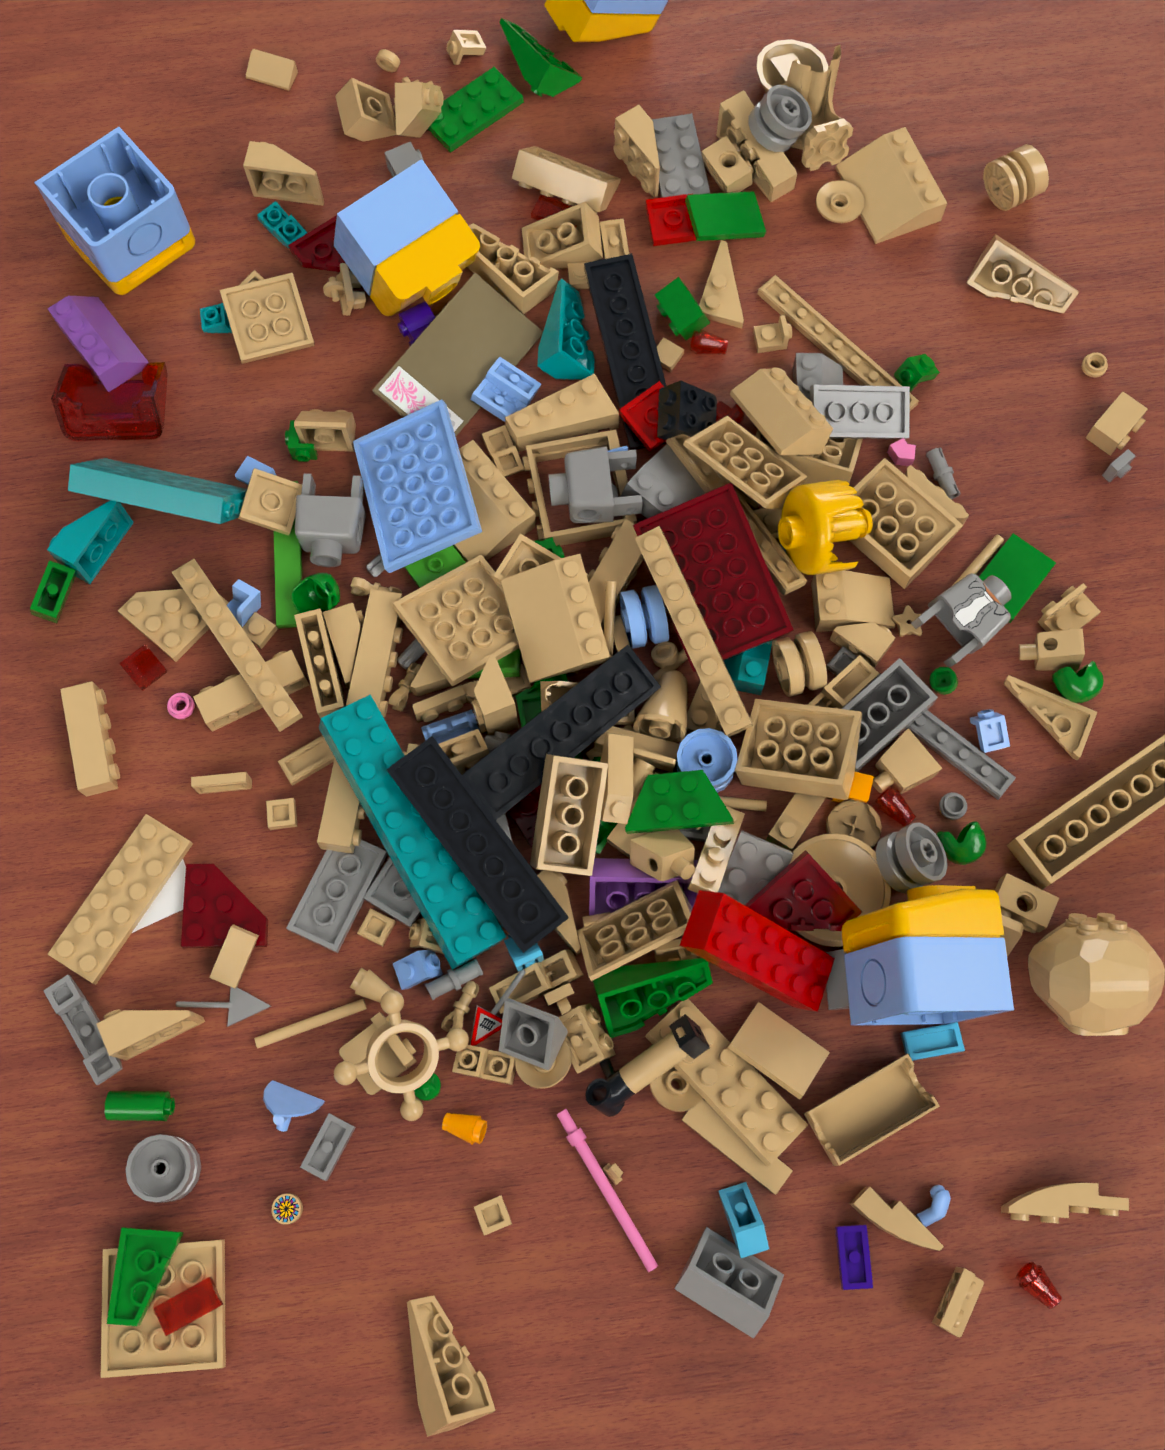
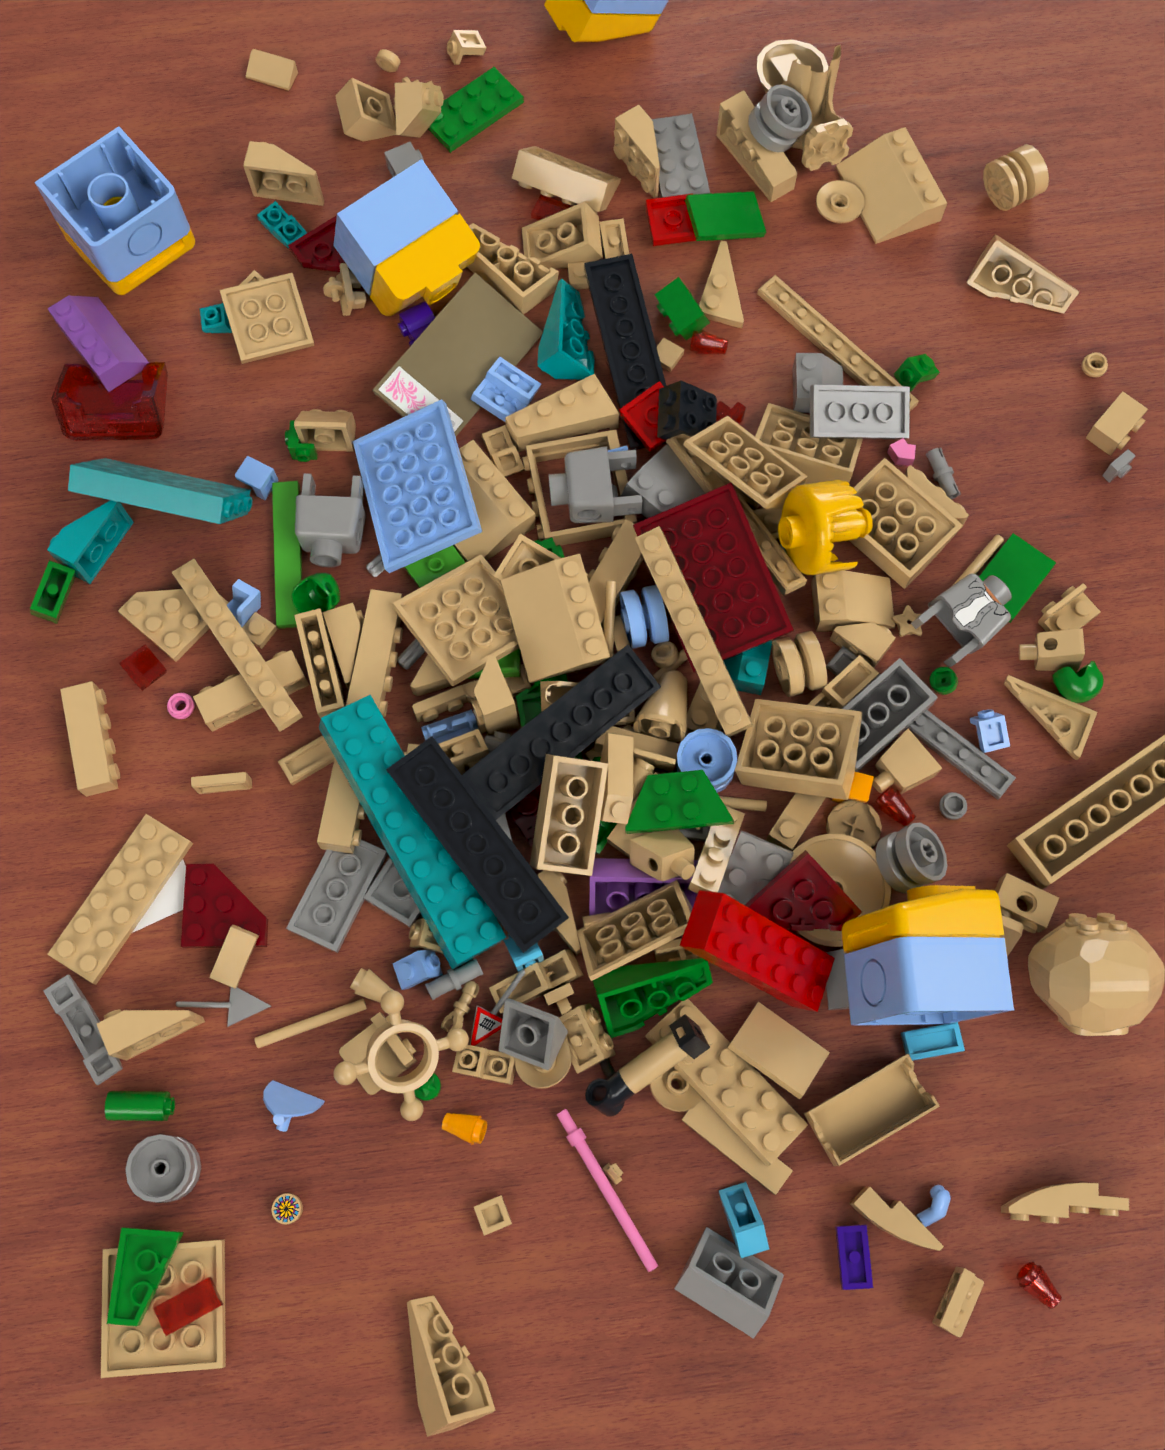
(270, 502): tan plate -> none
(281, 813): tan plate -> none
(327, 1147): light grey plate -> none
(363, 587): tan piece -> none
(376, 927): tan tile -> none
(400, 696): tan piece -> none
(537, 63): green wedge -> none
(719, 156): tan brick -> none
(772, 336): tan bracket -> none
(782, 413): tan slope -> none
(968, 846): green helmet -> none

